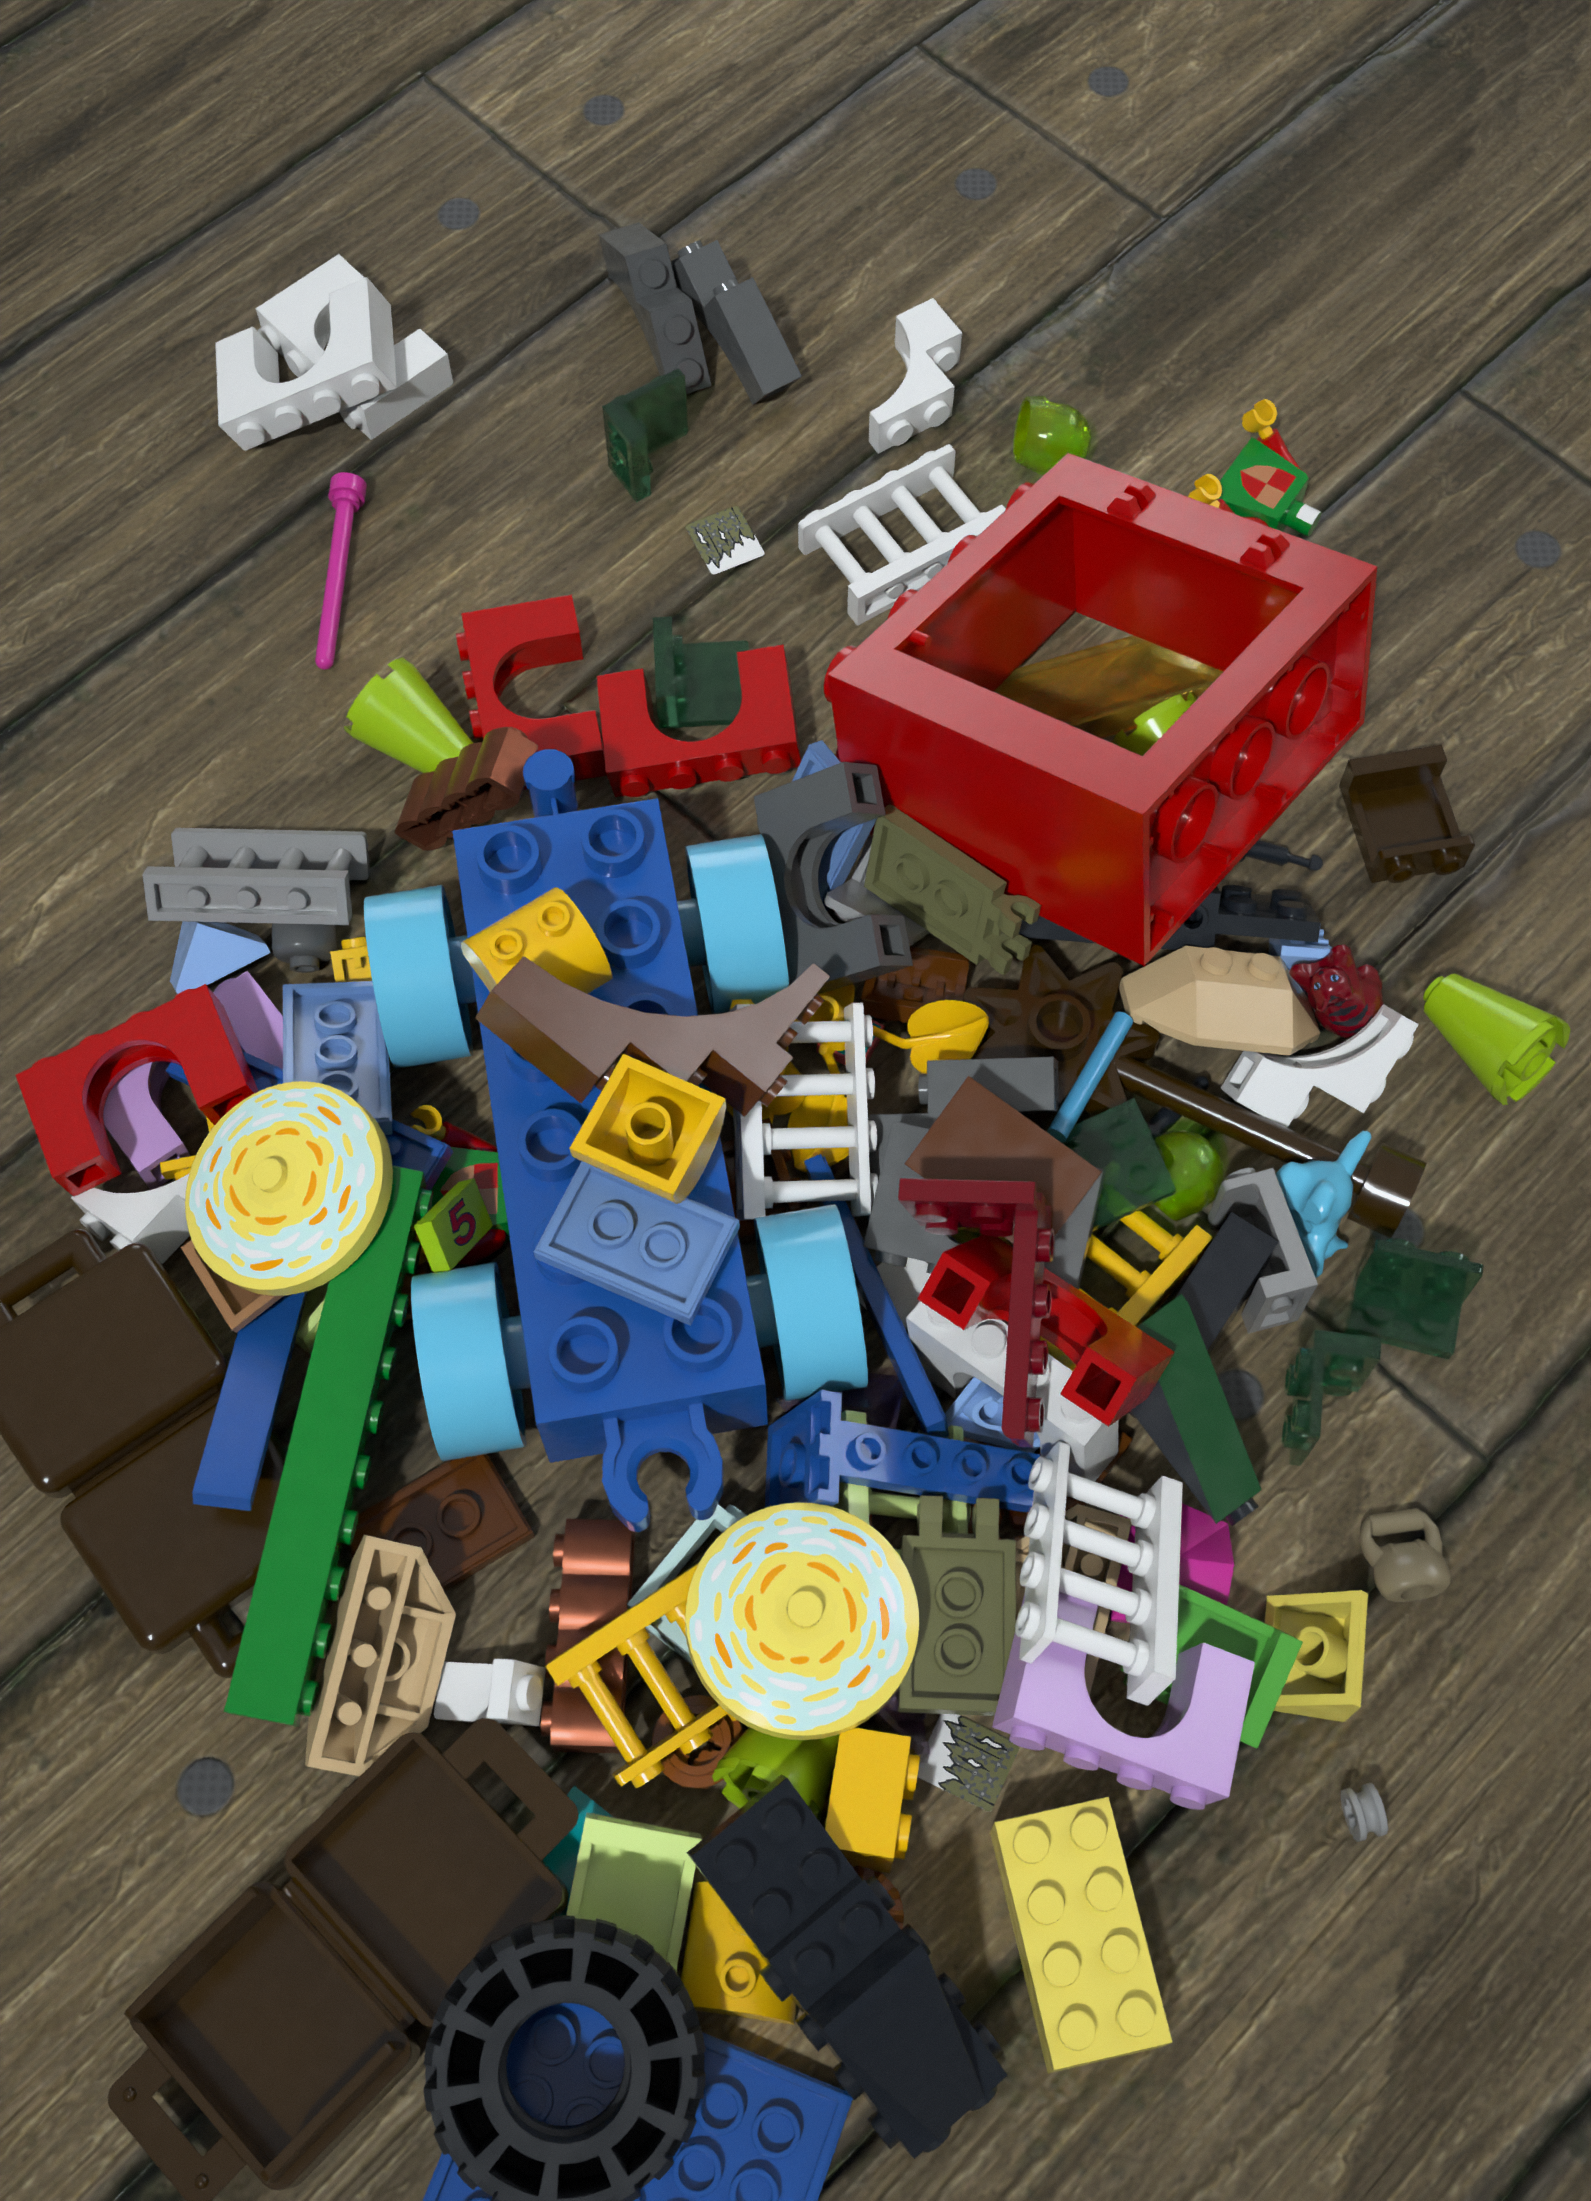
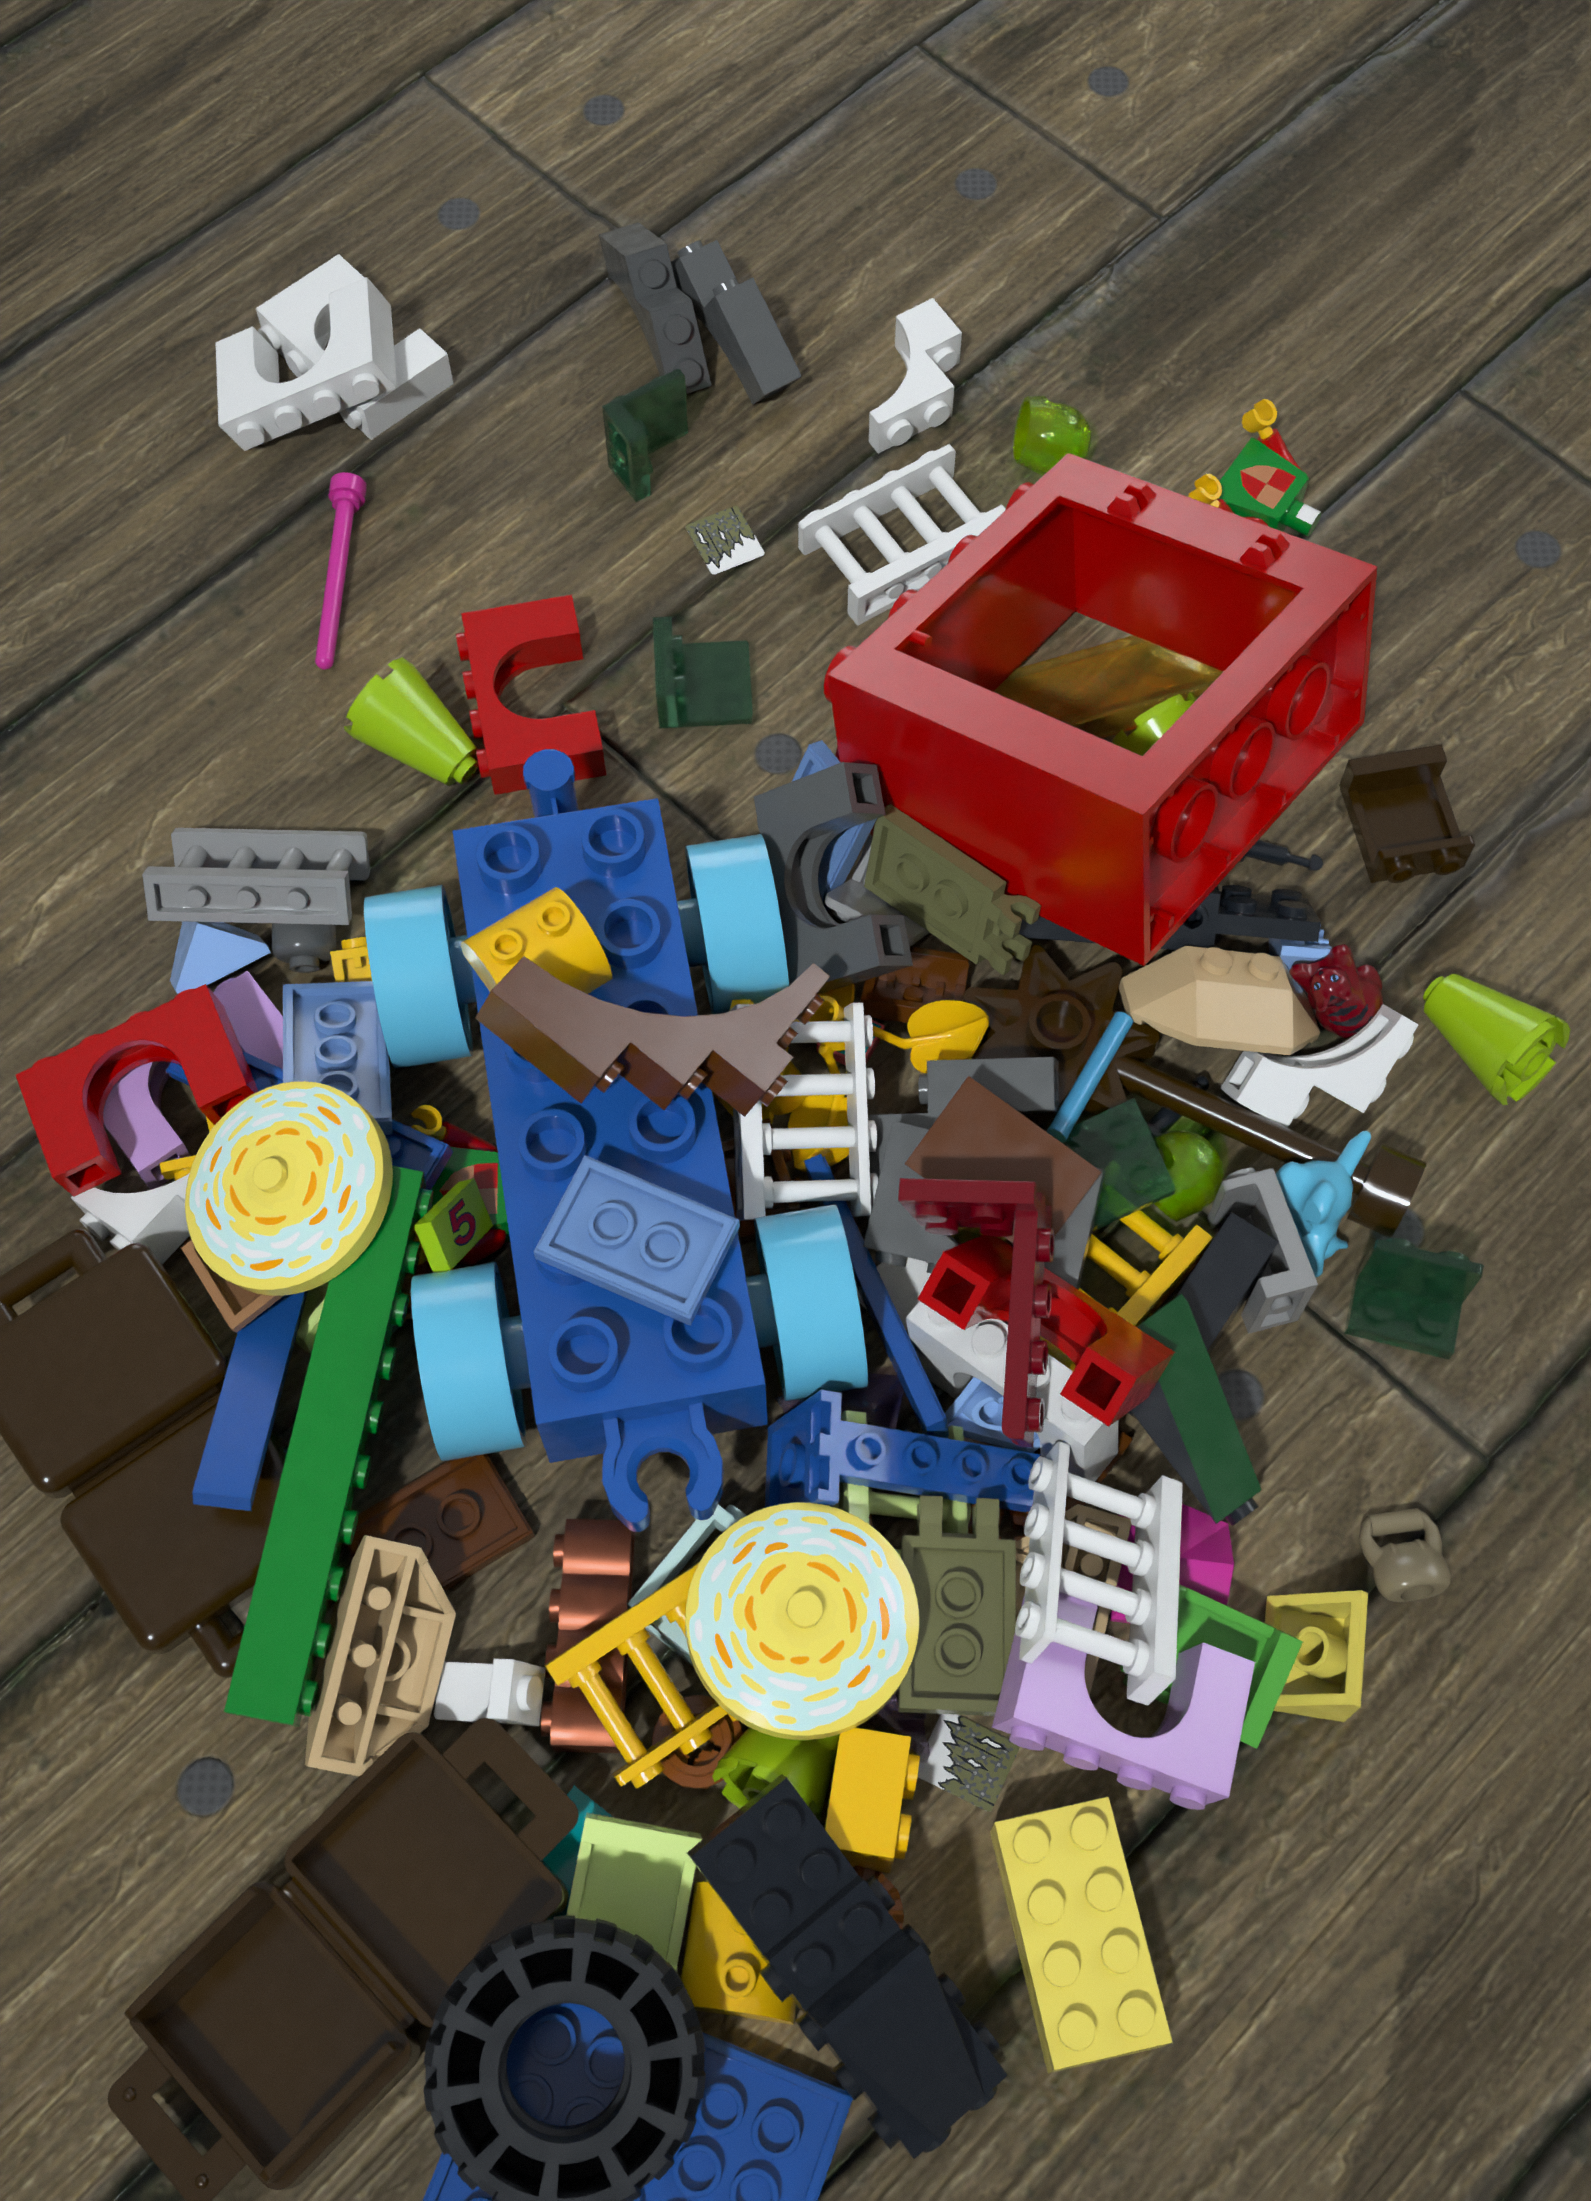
(466, 788): copper brick -> none
(651, 1130): yellow brick -> none
(756, 741): red arch -> none
(1327, 1365): clear green bracket -> none
(1364, 1812): light grey bush -> none

